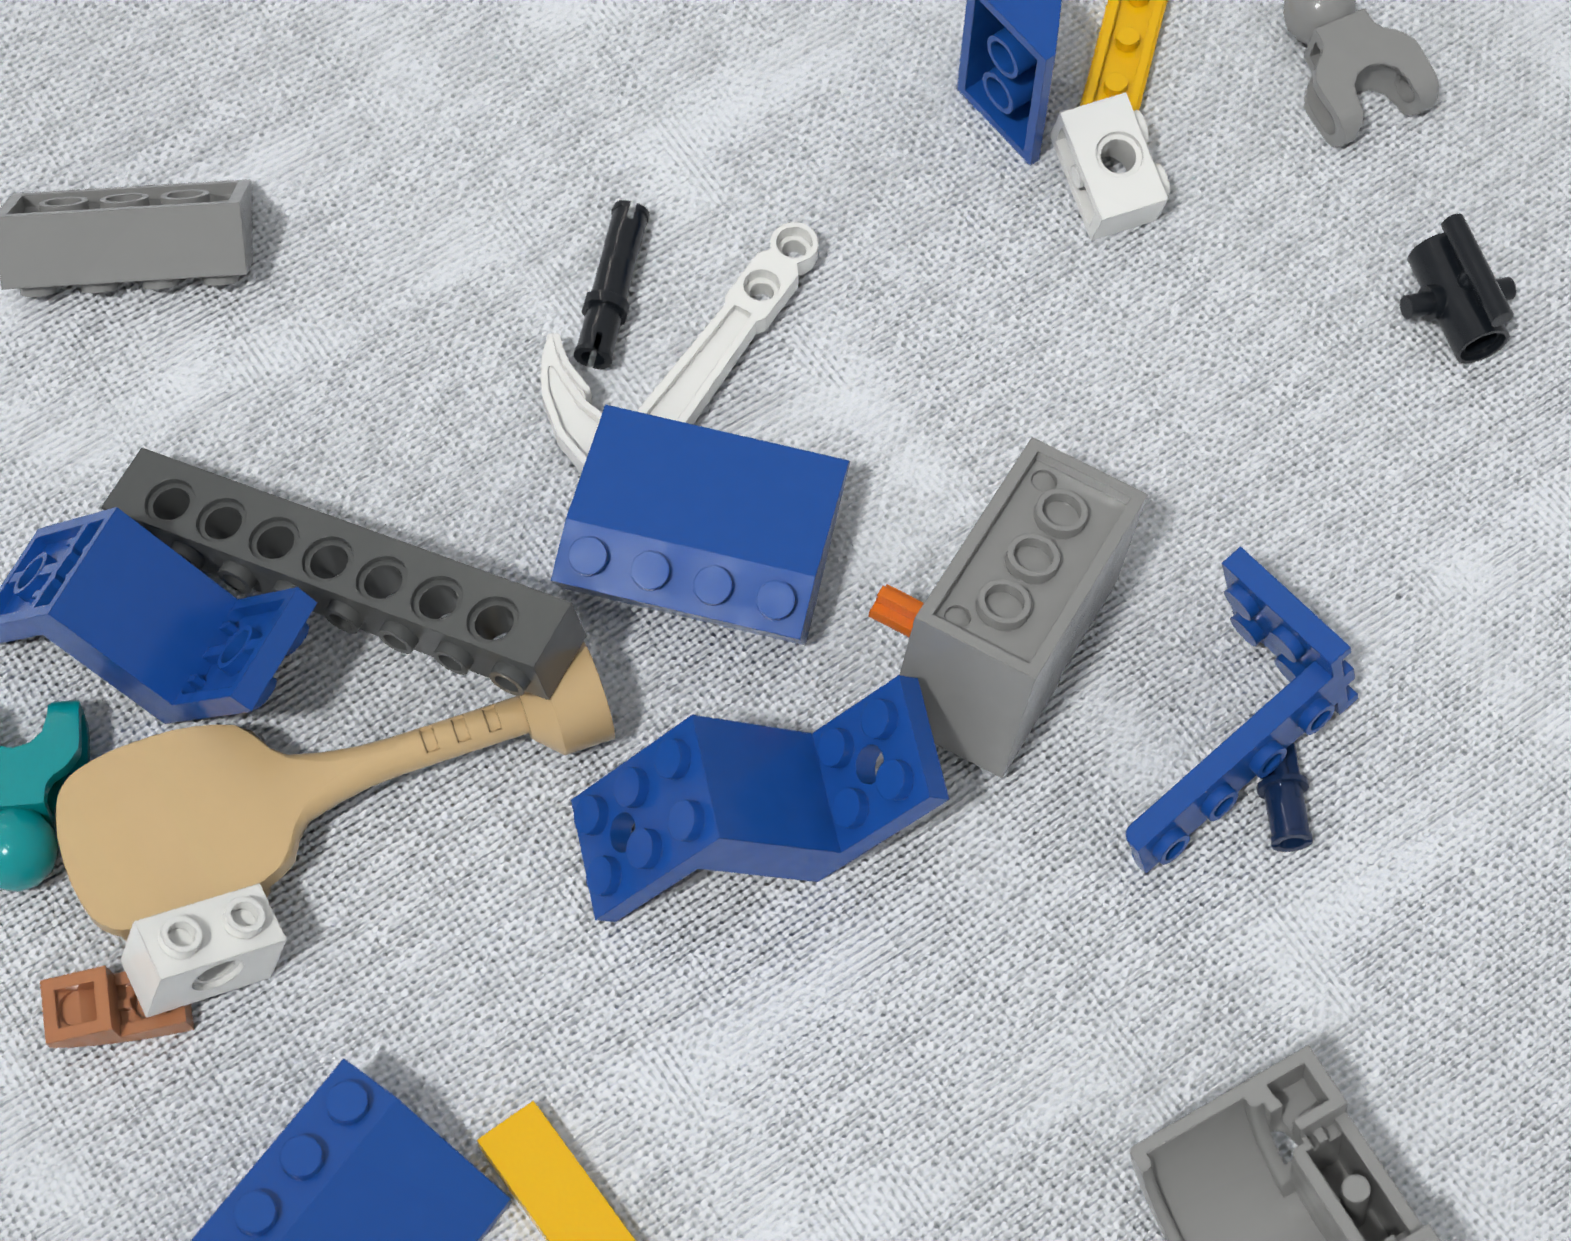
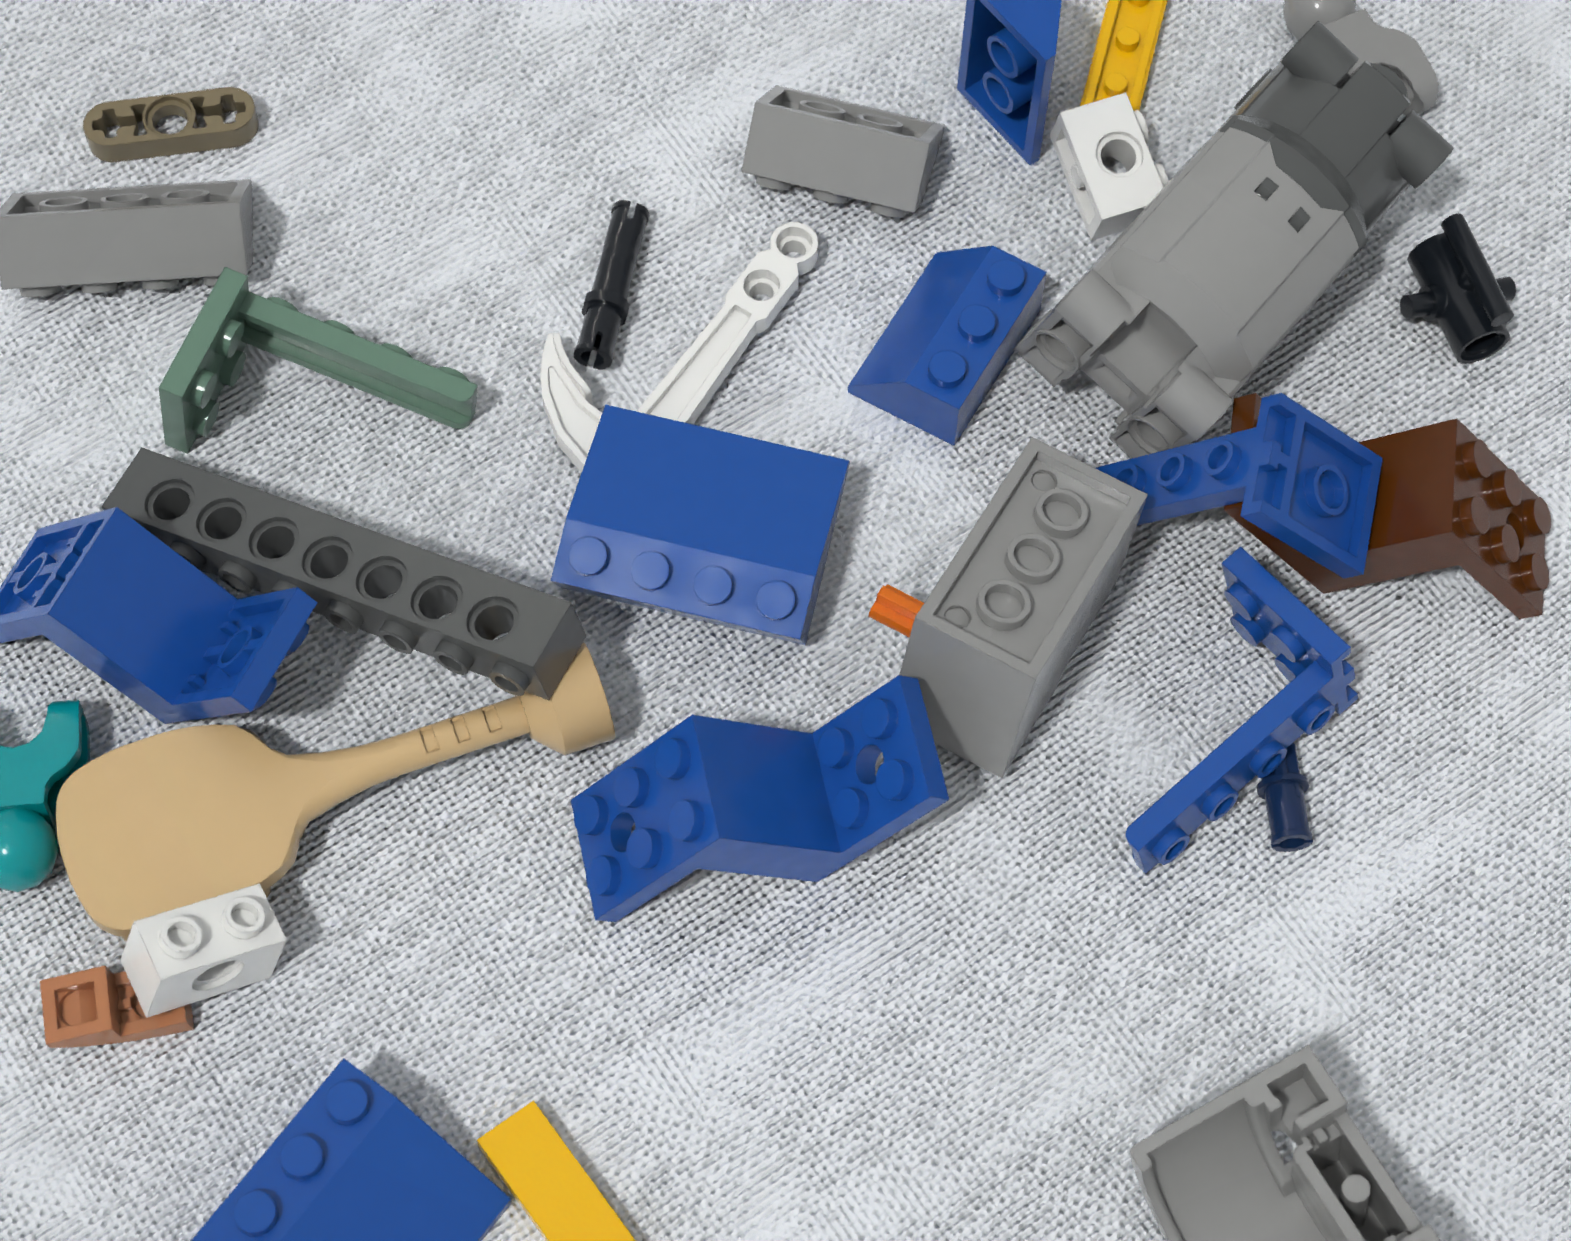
(152, 109): none -> dark tan beam
(235, 317): none -> sand green bracket
(841, 150): none -> light grey slope
(951, 339): none -> blue slope
(1238, 244): none -> light grey piece
(1290, 473): none -> blue bracket
(1436, 508): none -> reddish brown bracket

